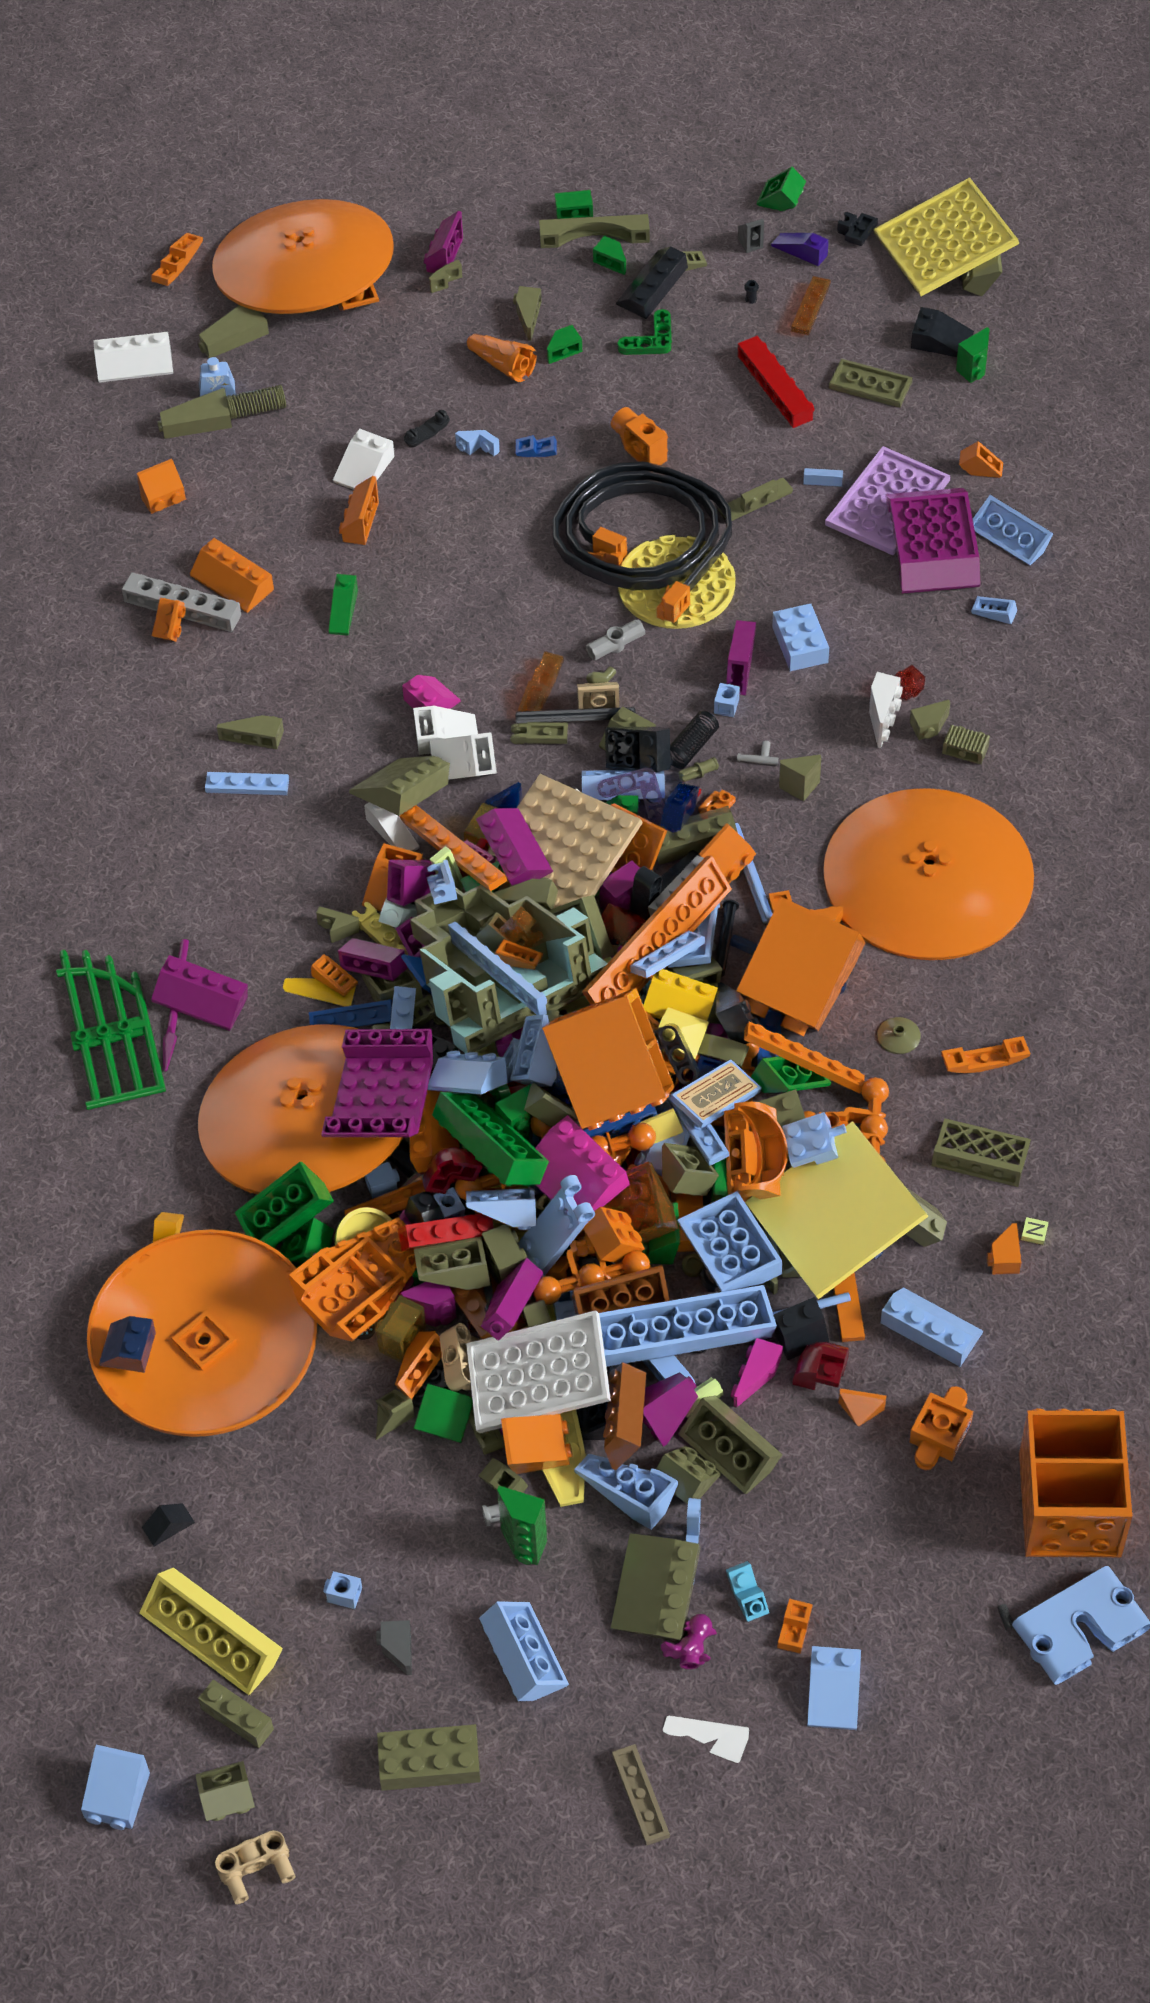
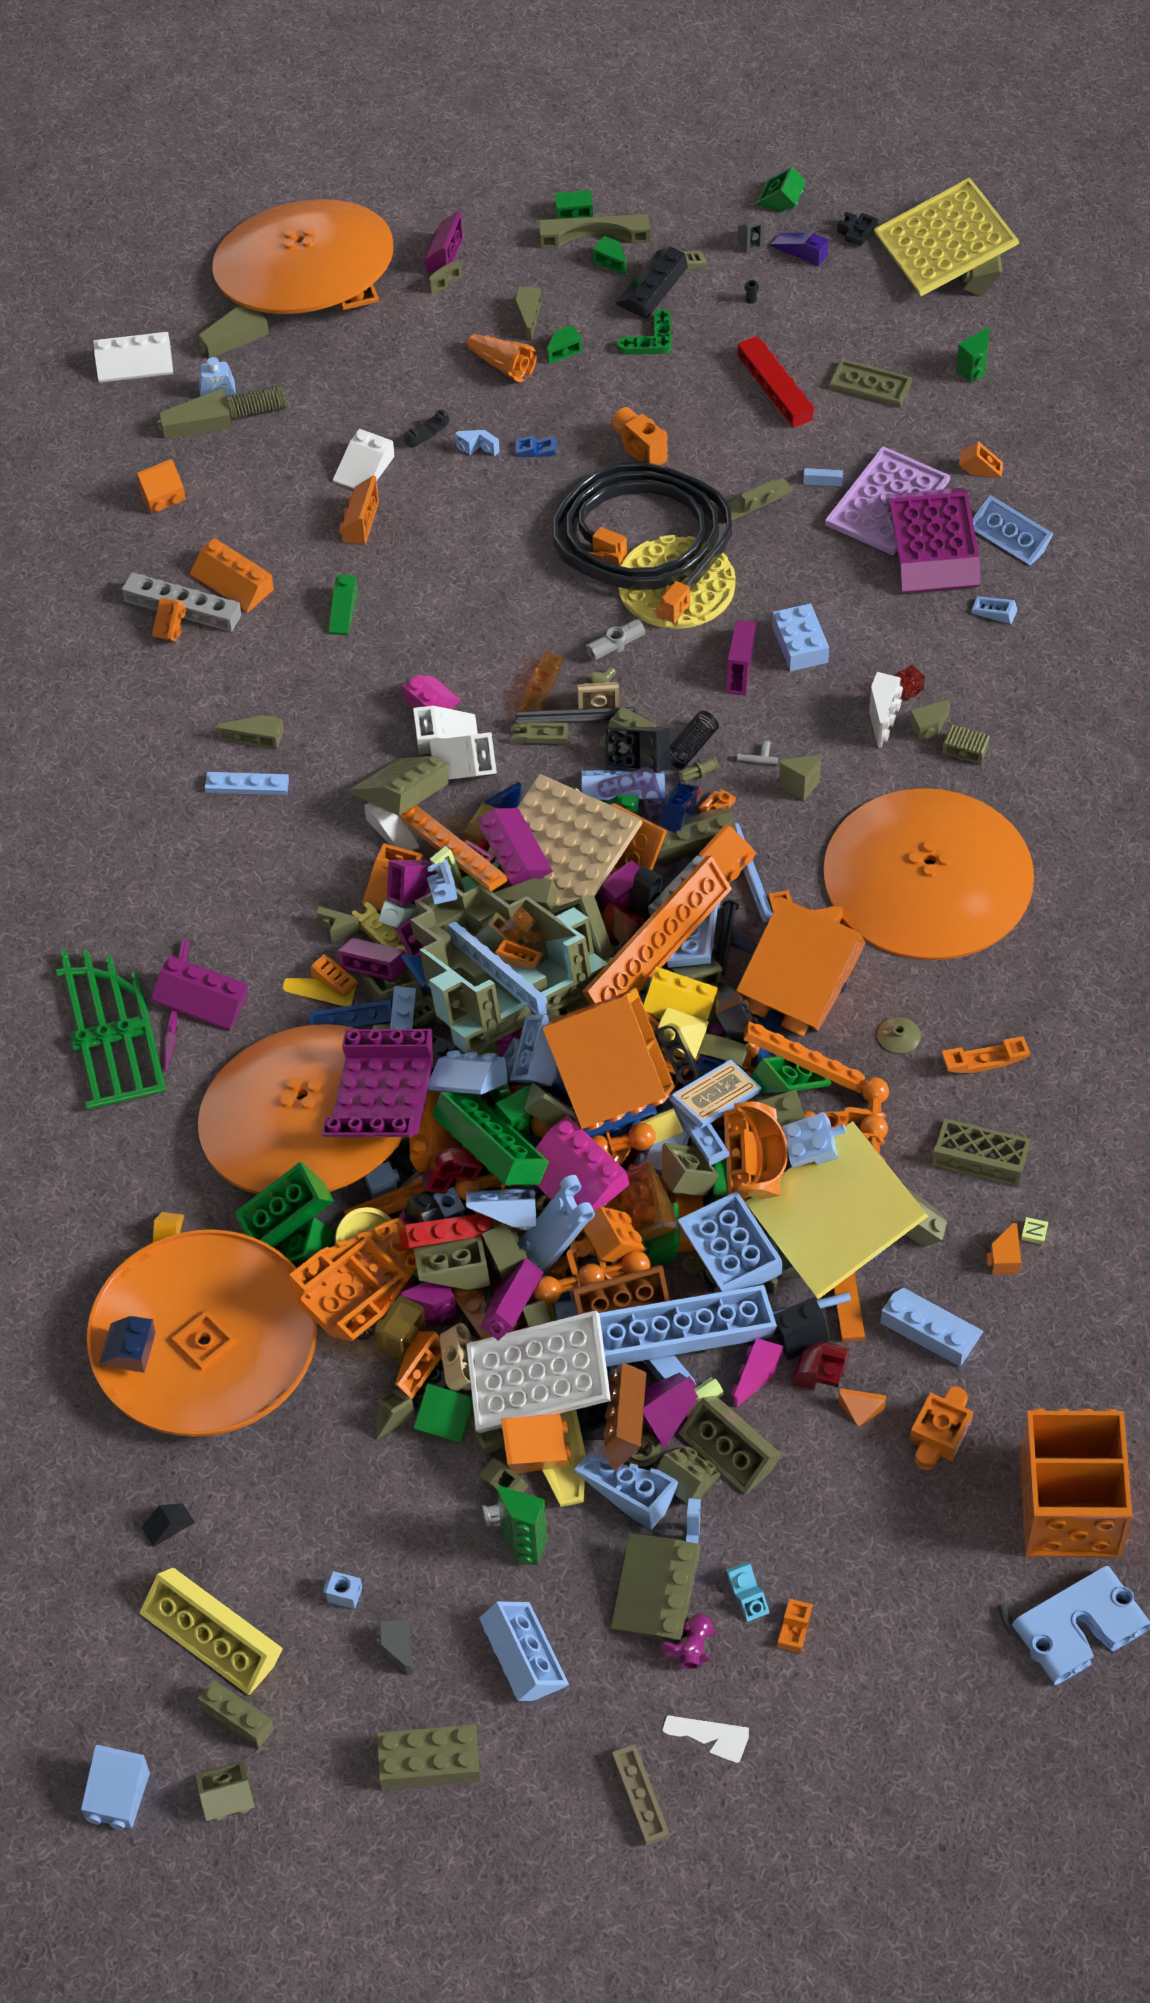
(177, 259): orange slope -> none
(251, 1857): tan piece -> none
(652, 1451): none -> olive gear
(667, 954): light blue tile -> none
(726, 700): light blue brick -> none
(810, 305): clear orange plate -> none
(834, 1688): light blue slope -> none
(938, 333): black slope -> none

